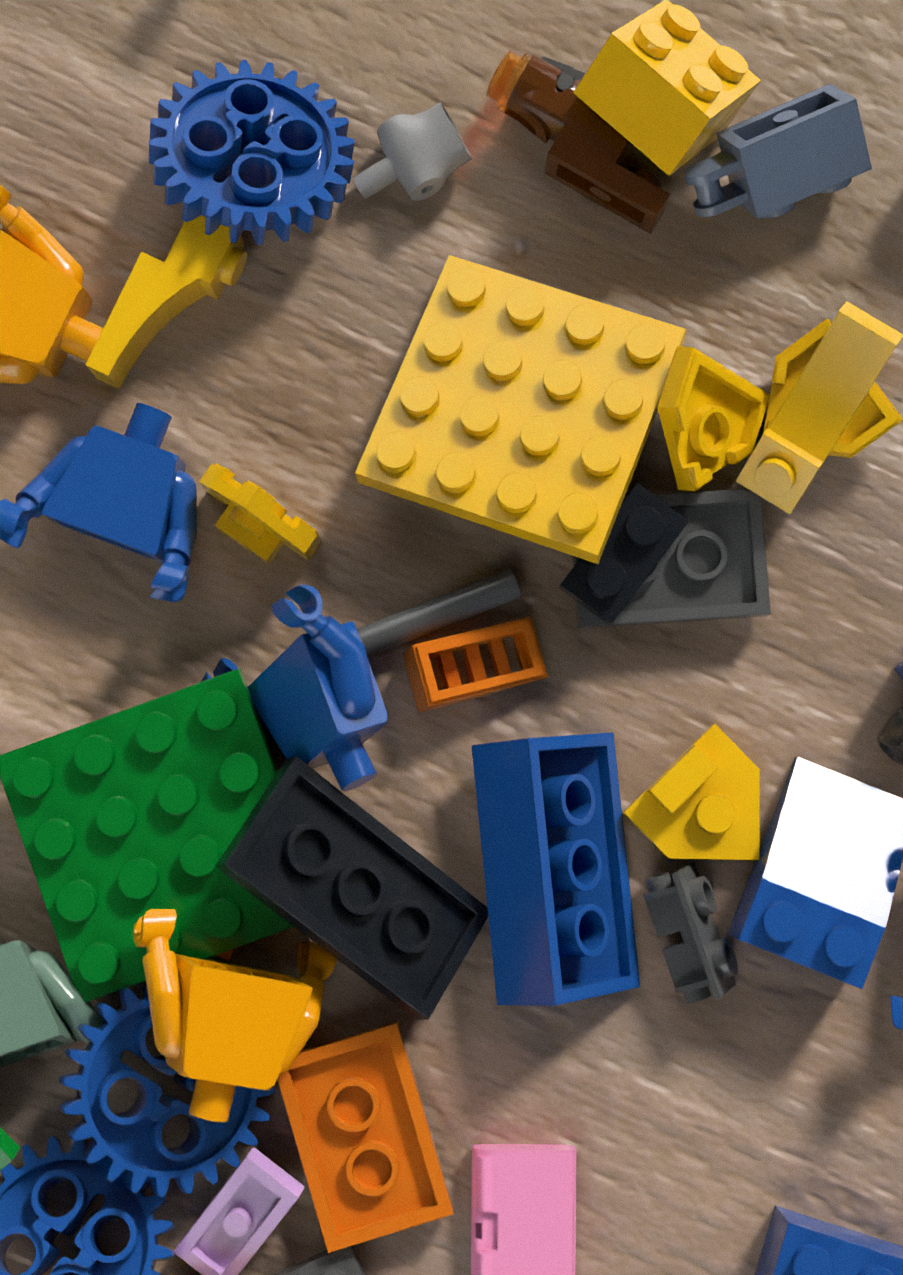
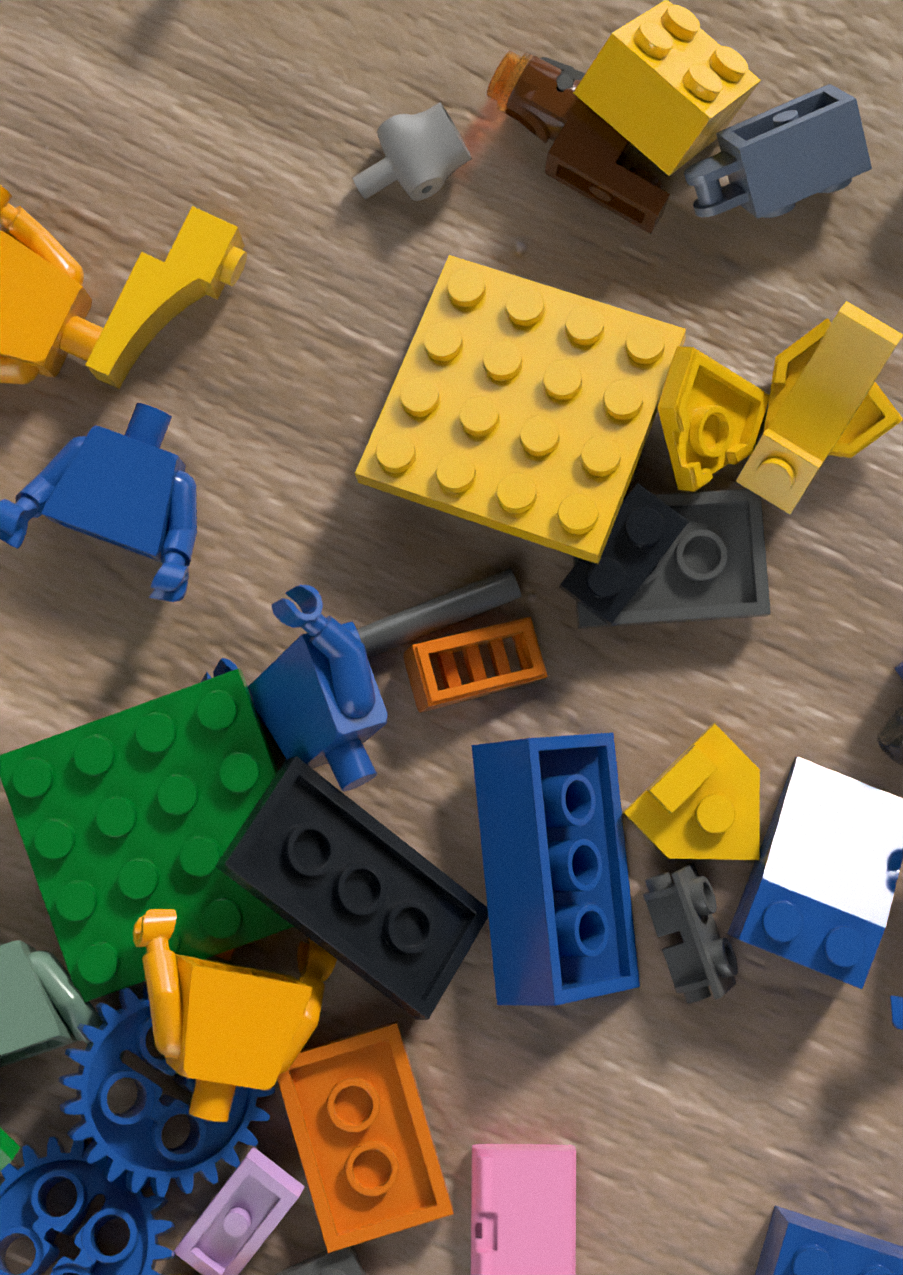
(250, 152): blue gear -> none
(256, 518): yellow plate -> none

